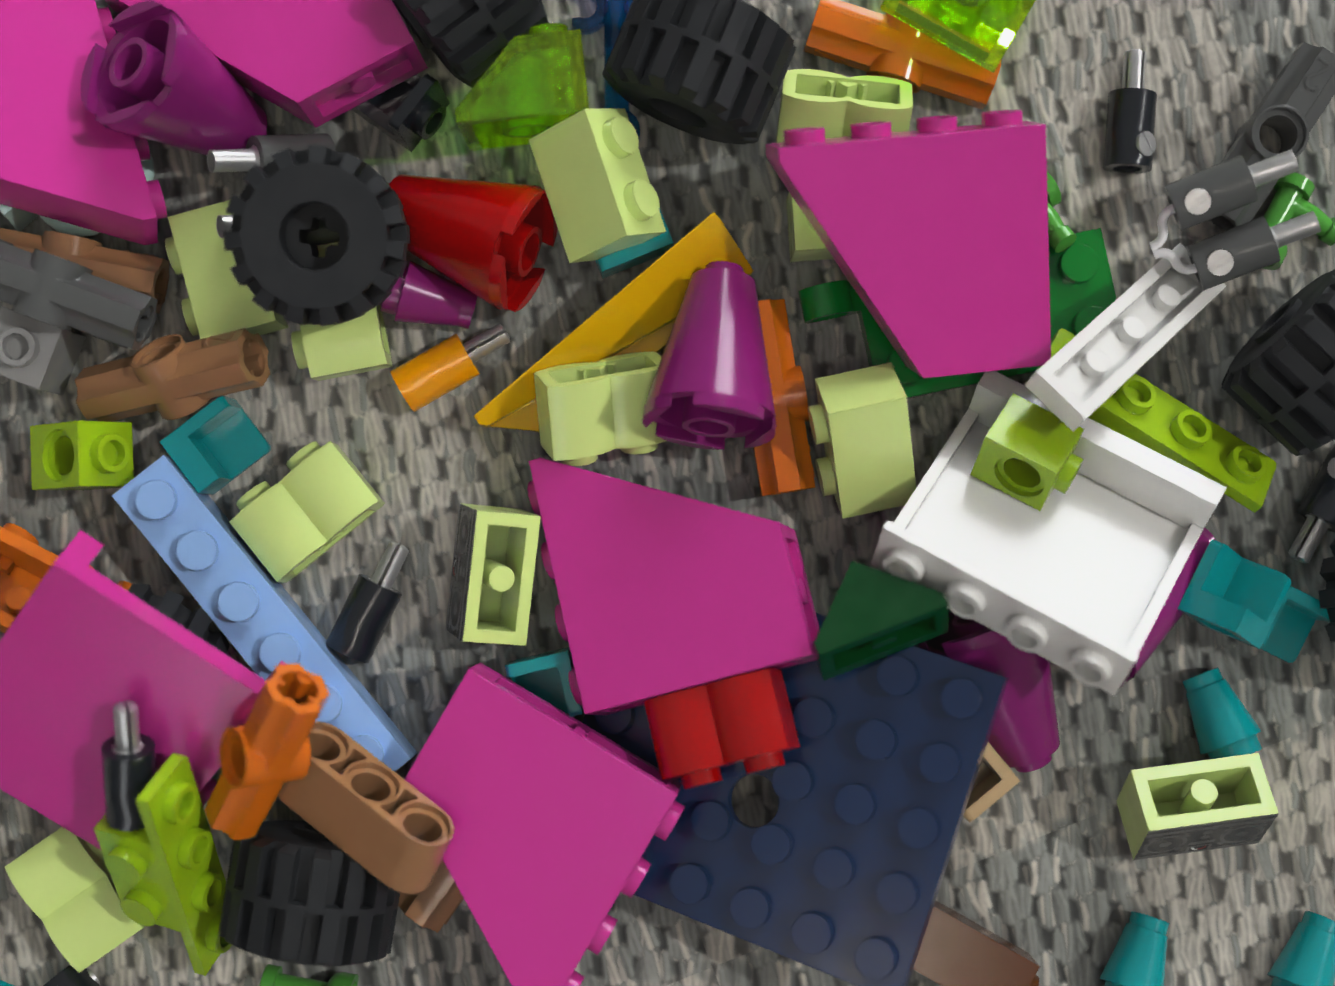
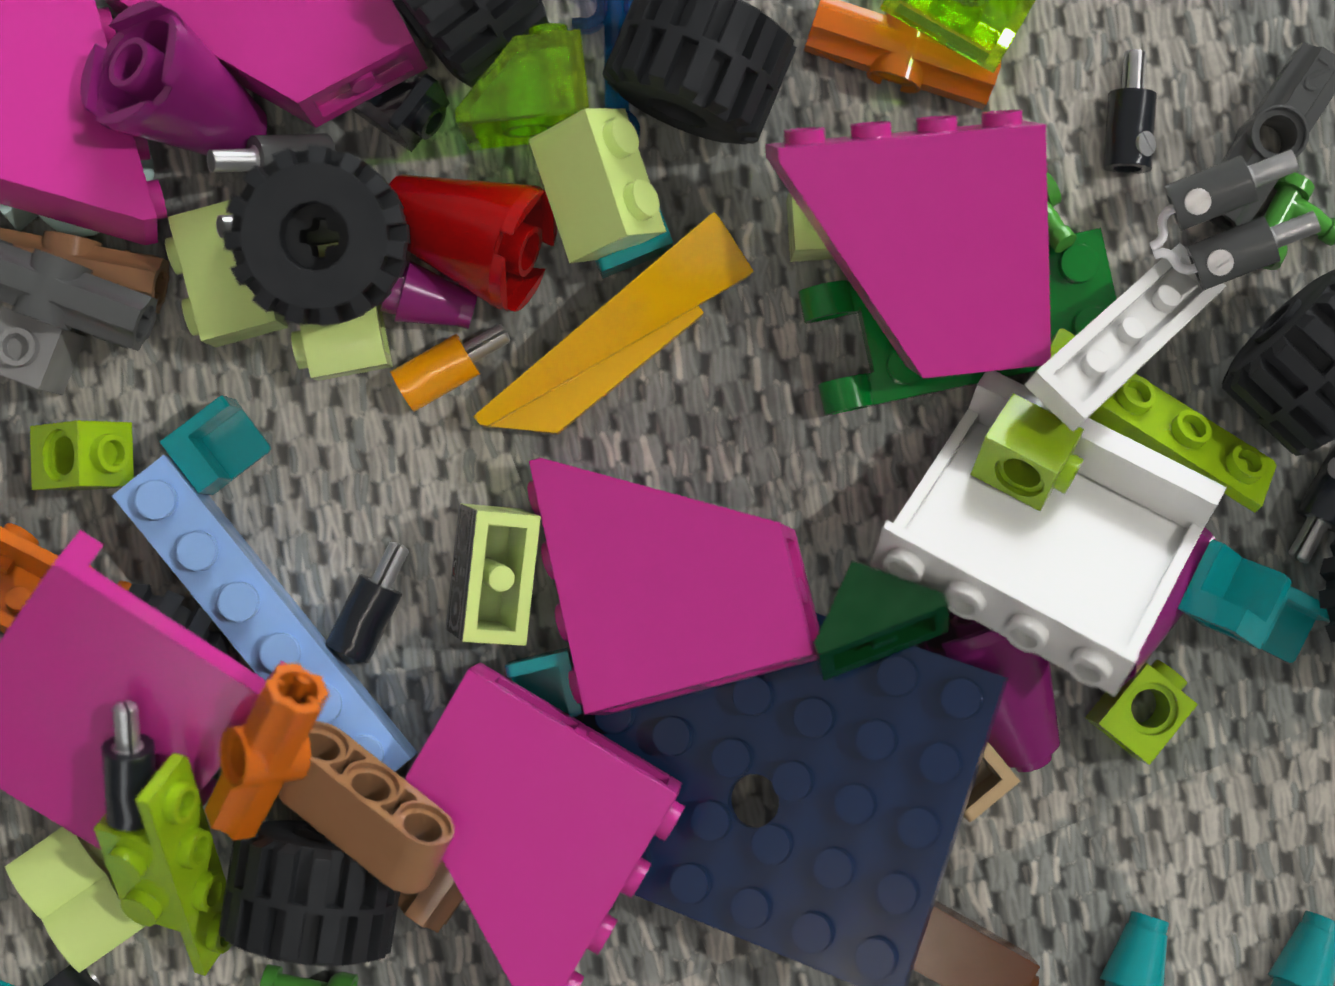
(173, 376): medium nougat piece -> none
(305, 511): yellowish green brick -> none
(596, 407): yellowish green brick -> none
(714, 366): magenta cone -> none
(722, 725): red brick -> none
(785, 461): orange piece -> none
(837, 101): yellowish green brick -> none
(865, 440): yellowish green brick -> none
(1147, 738): none -> lime brick
(1196, 806): yellowish green brick -> none
(1219, 717): teal cone -> none

